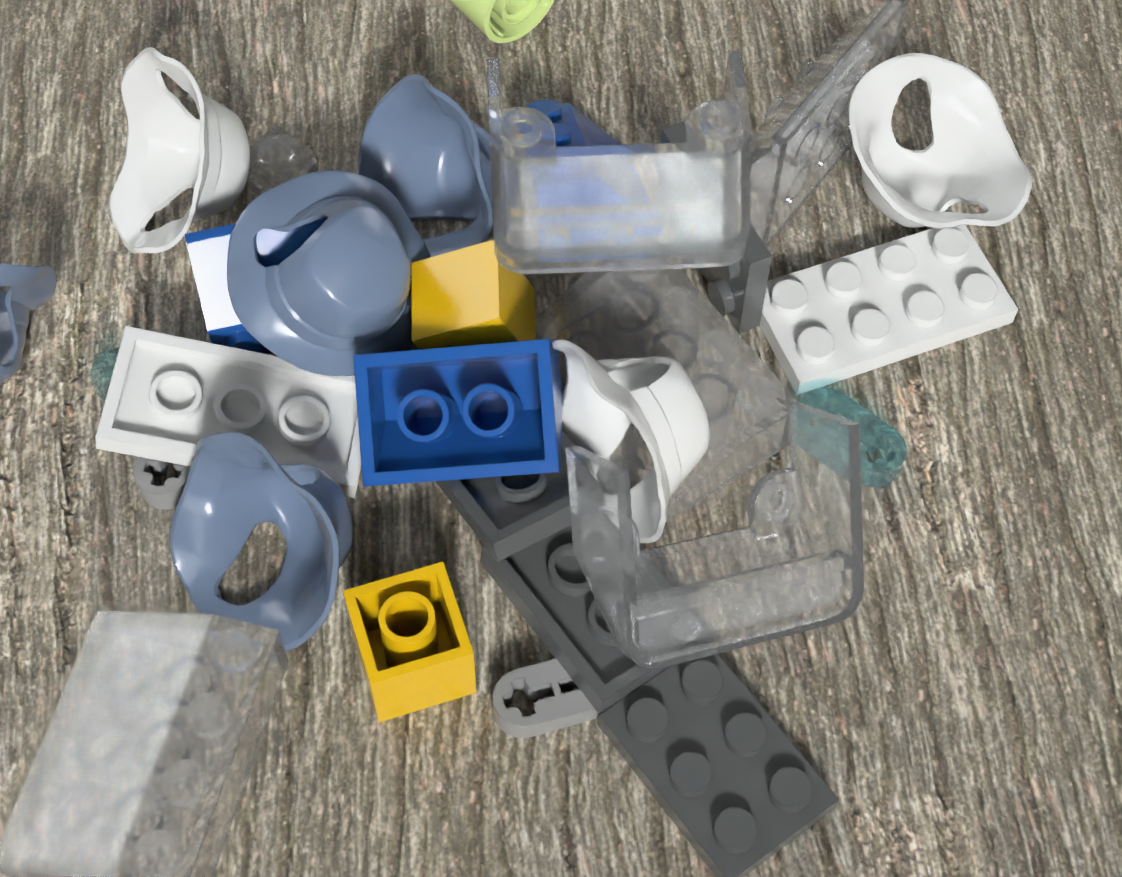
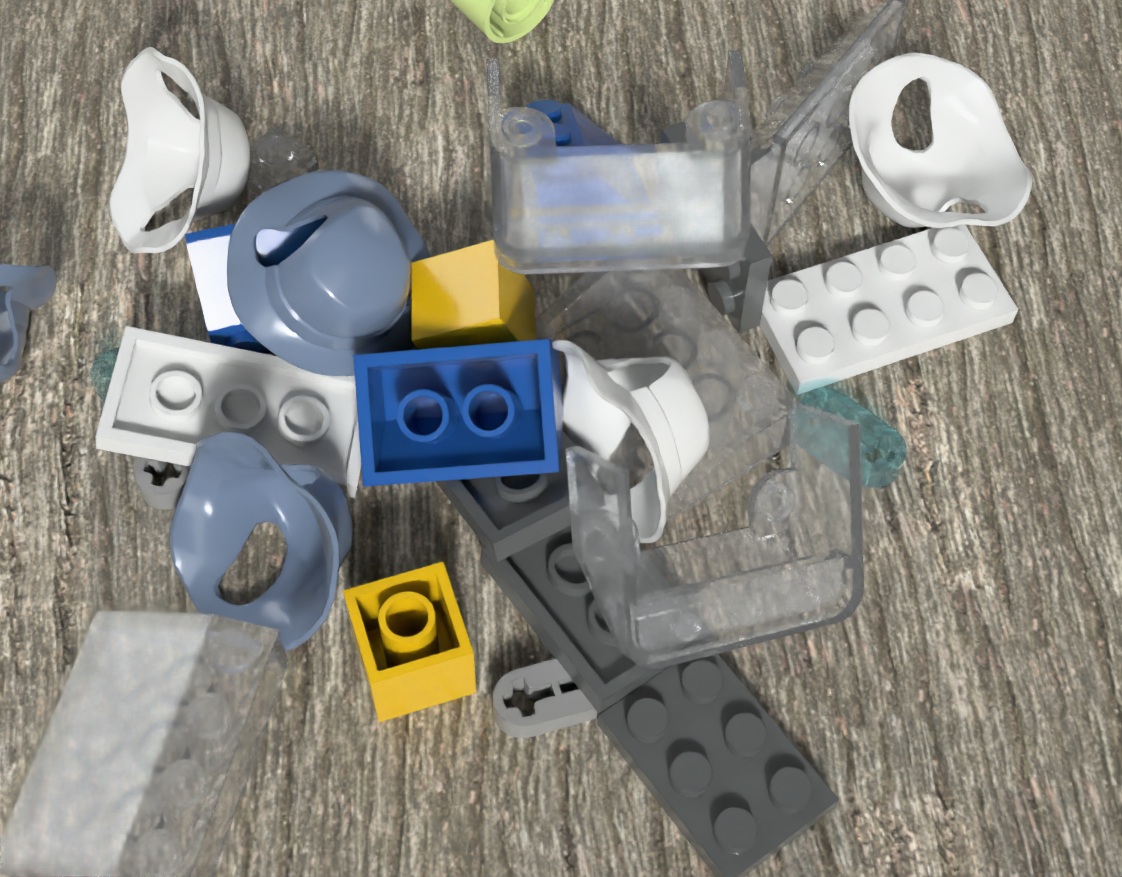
(430, 160): sand blue piece -> none

